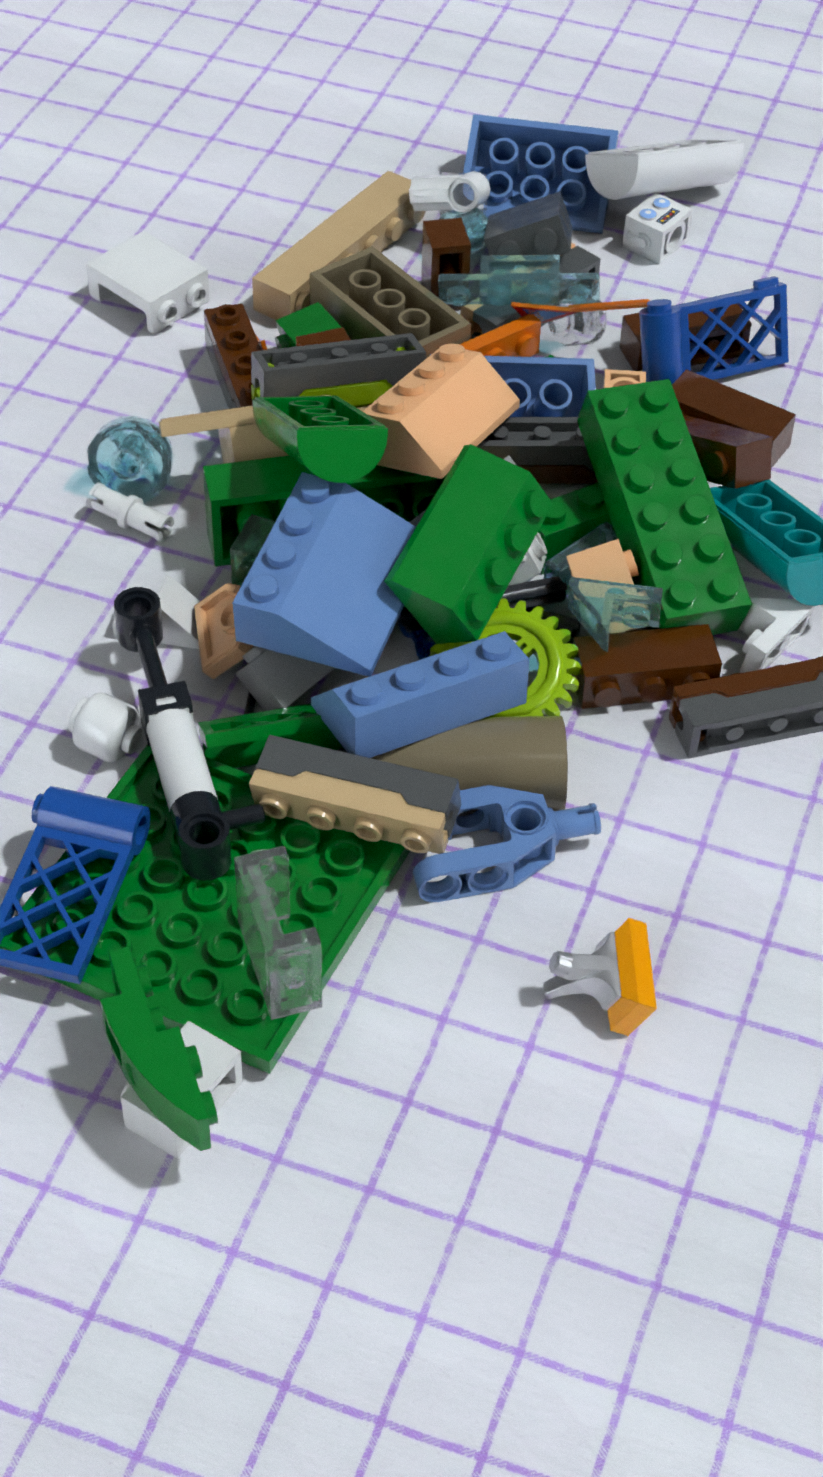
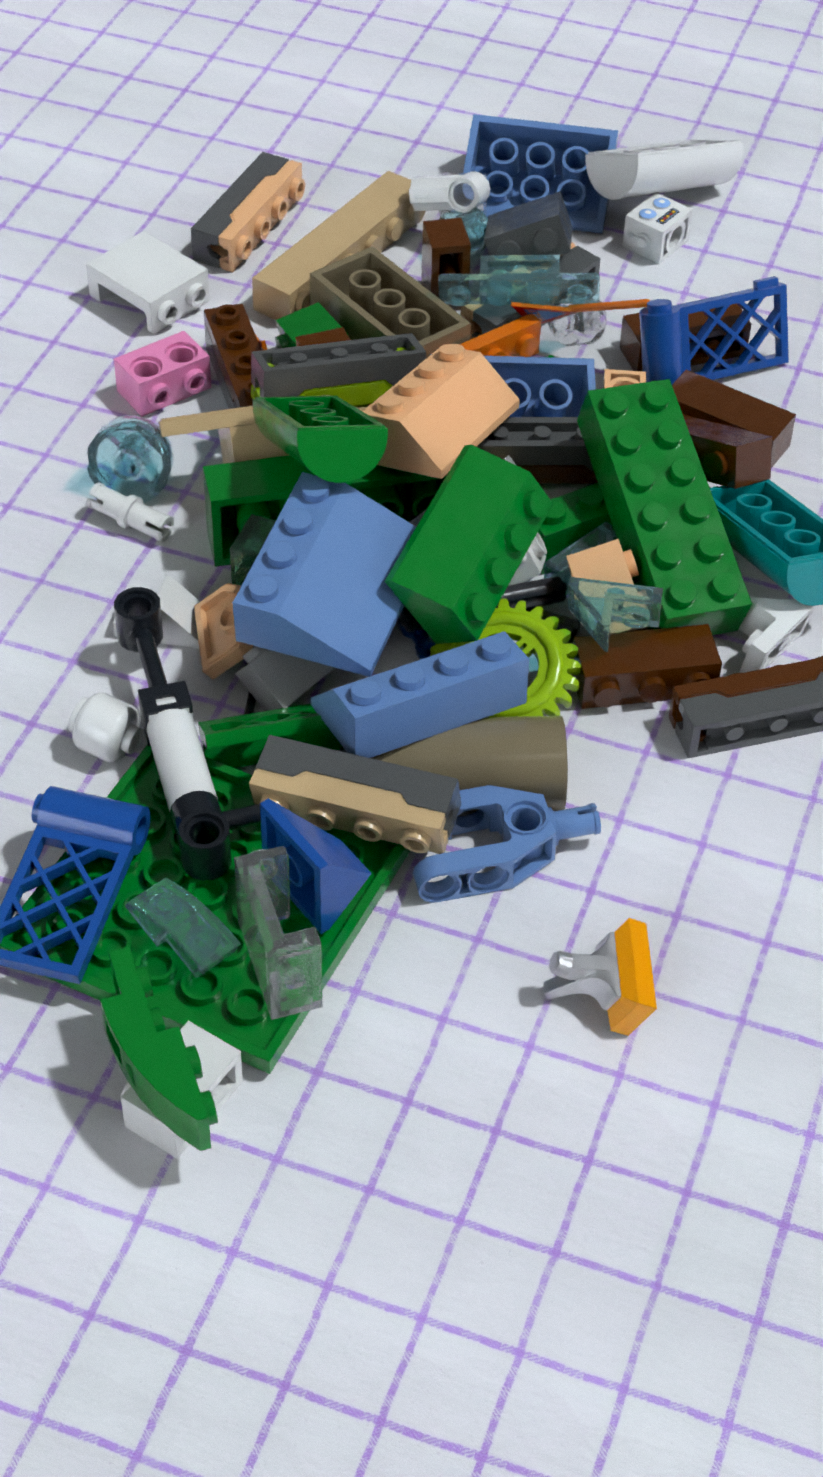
(162, 373): none -> bright pink brick
(186, 924): none -> clear light blue slope
(247, 212): none -> piece
(321, 867): none -> blue slope

